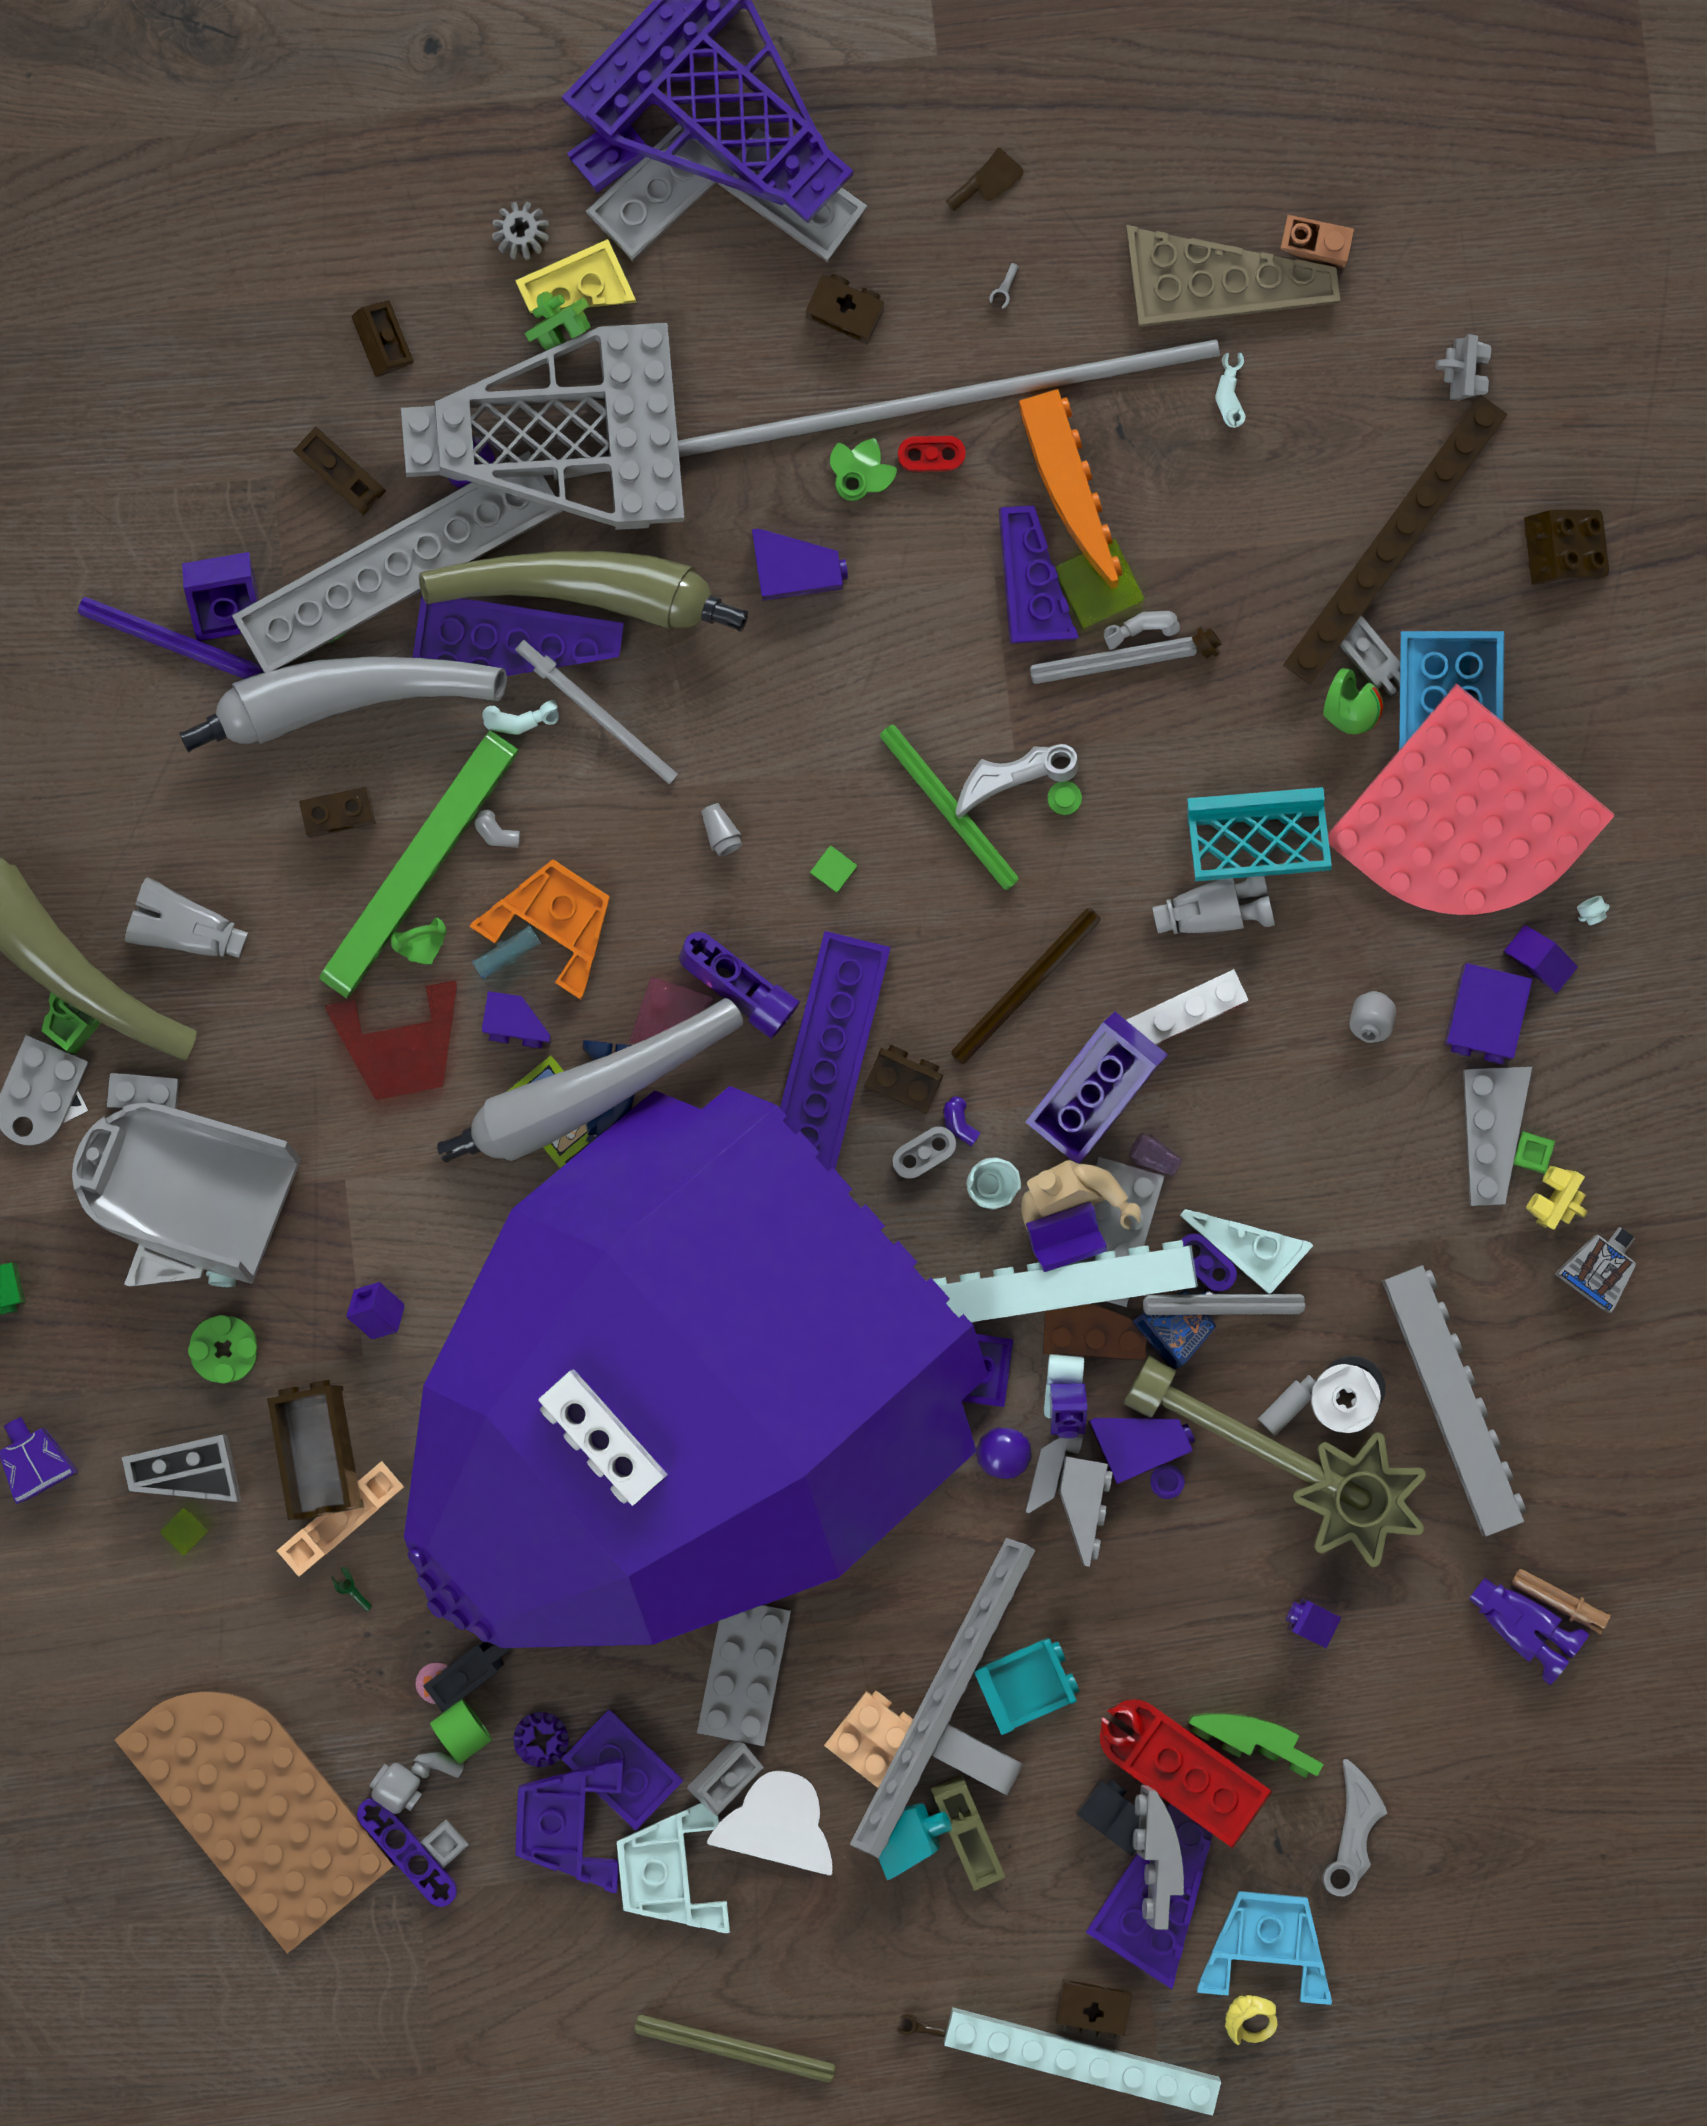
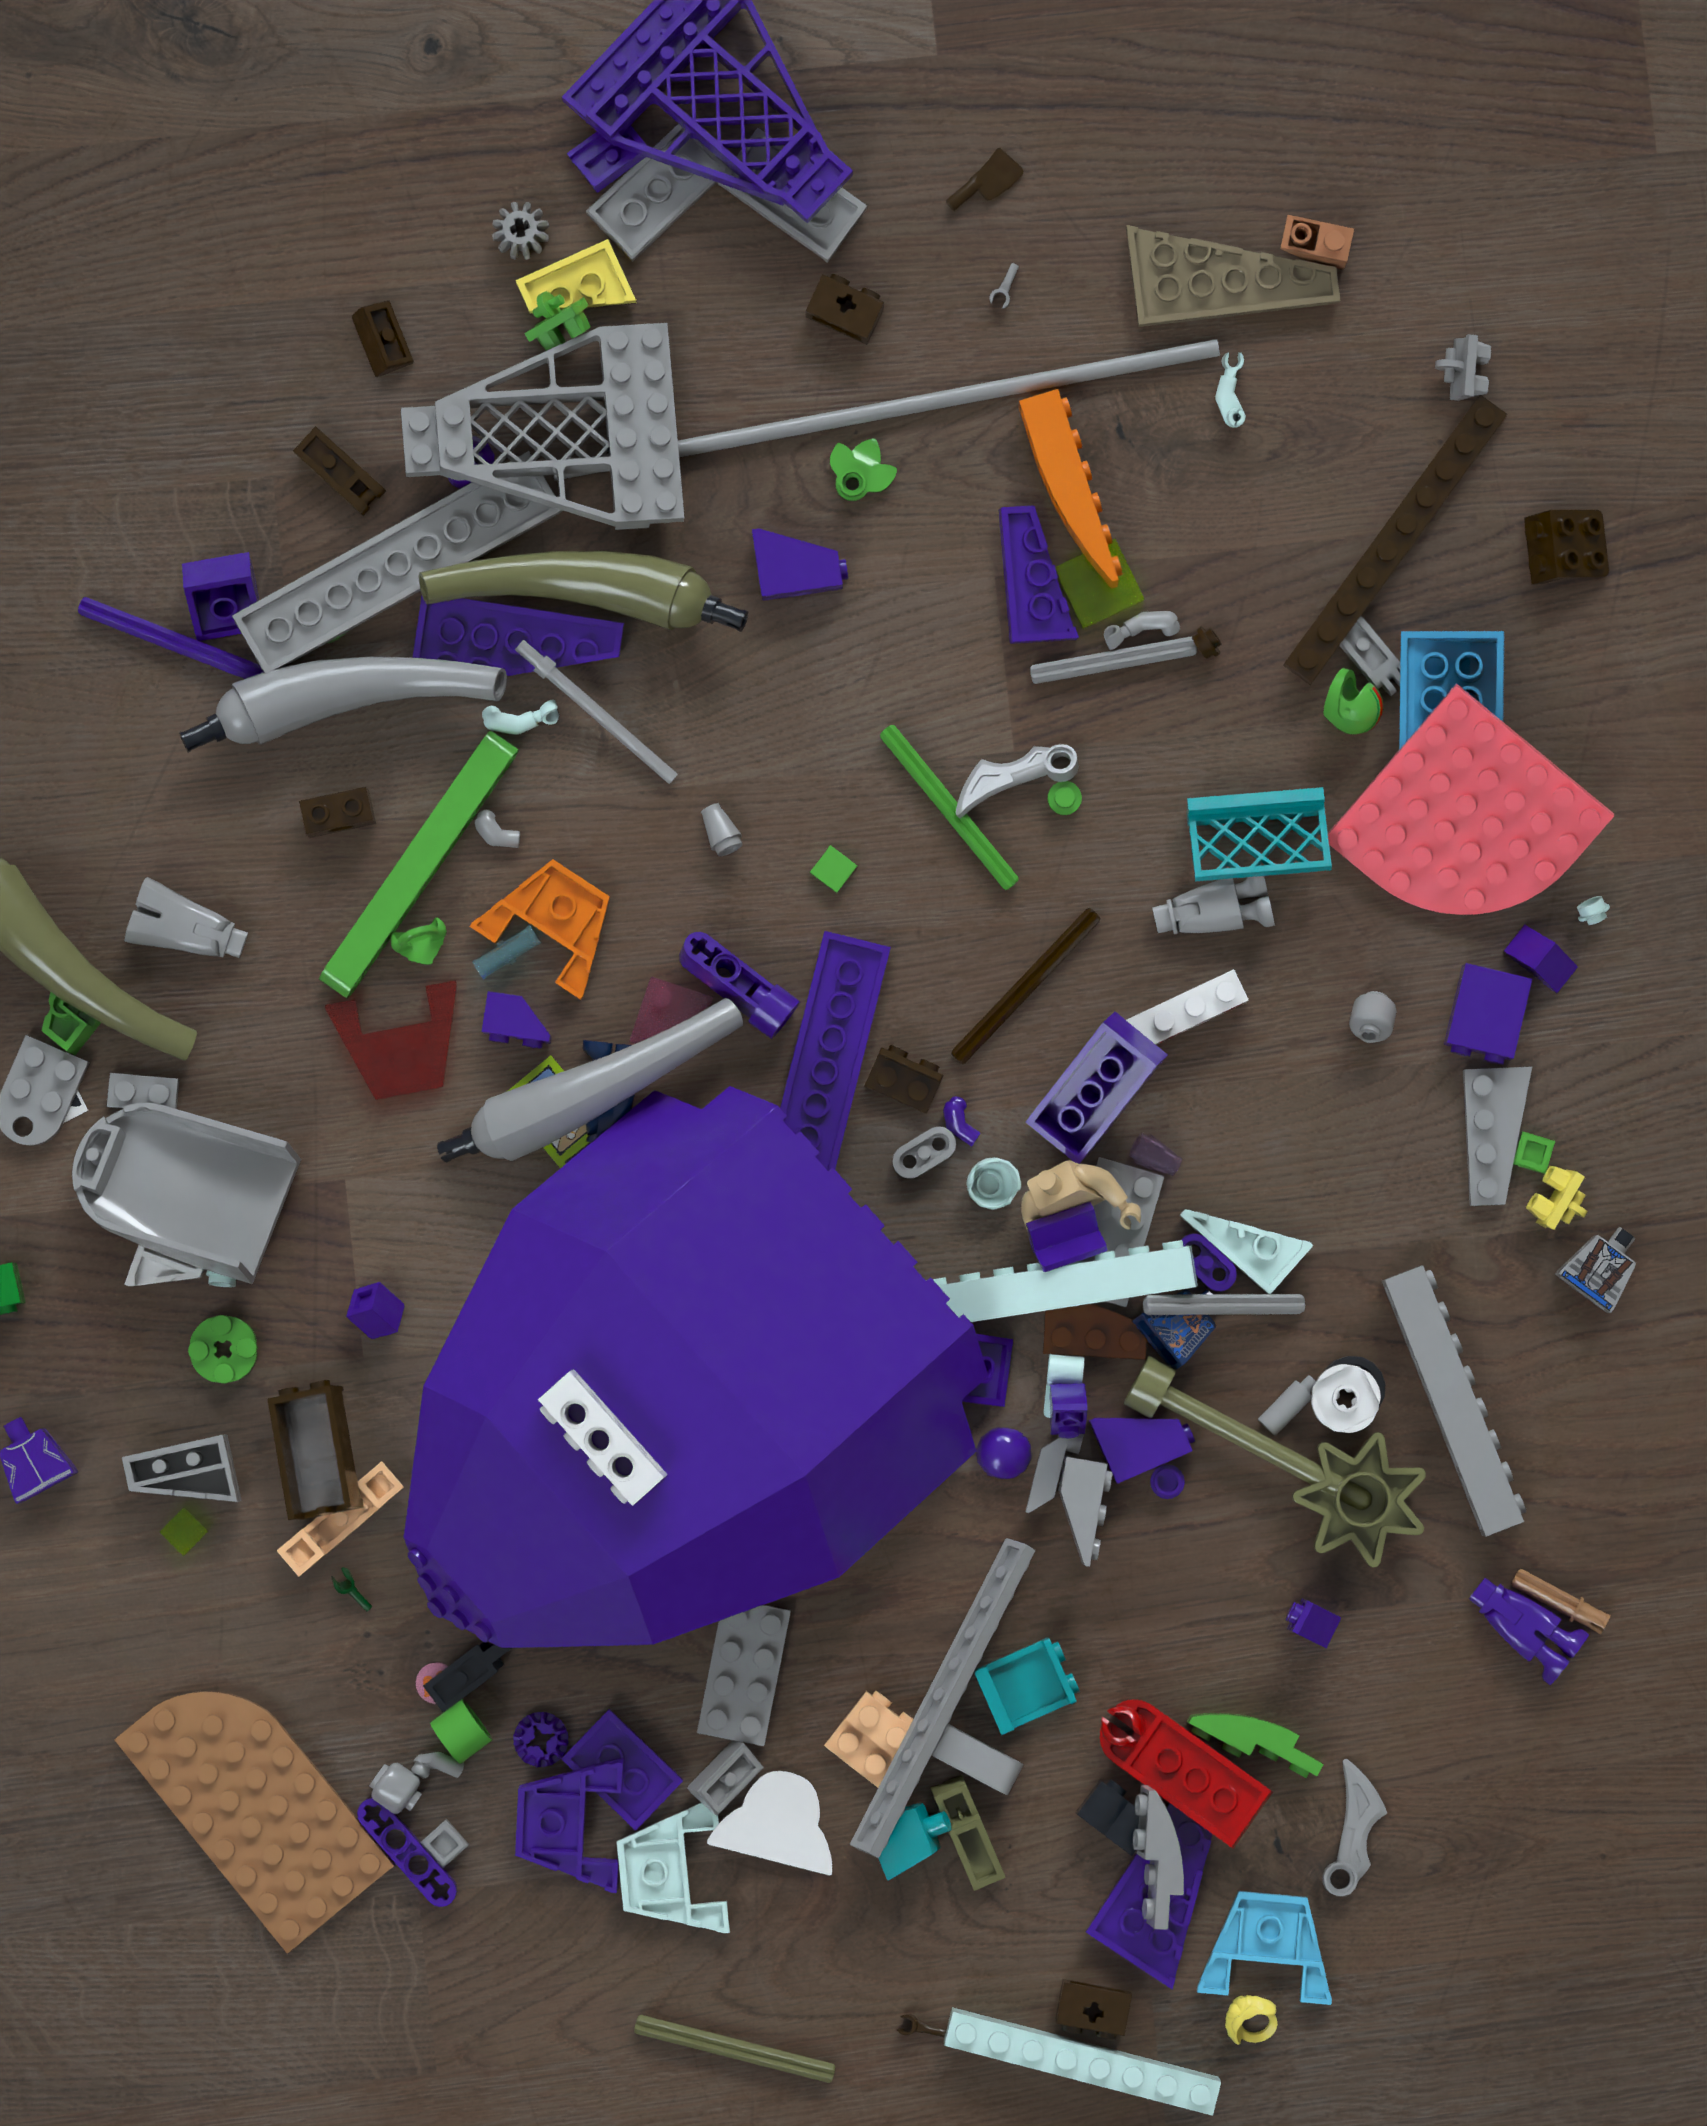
(931, 453): red plate -> none

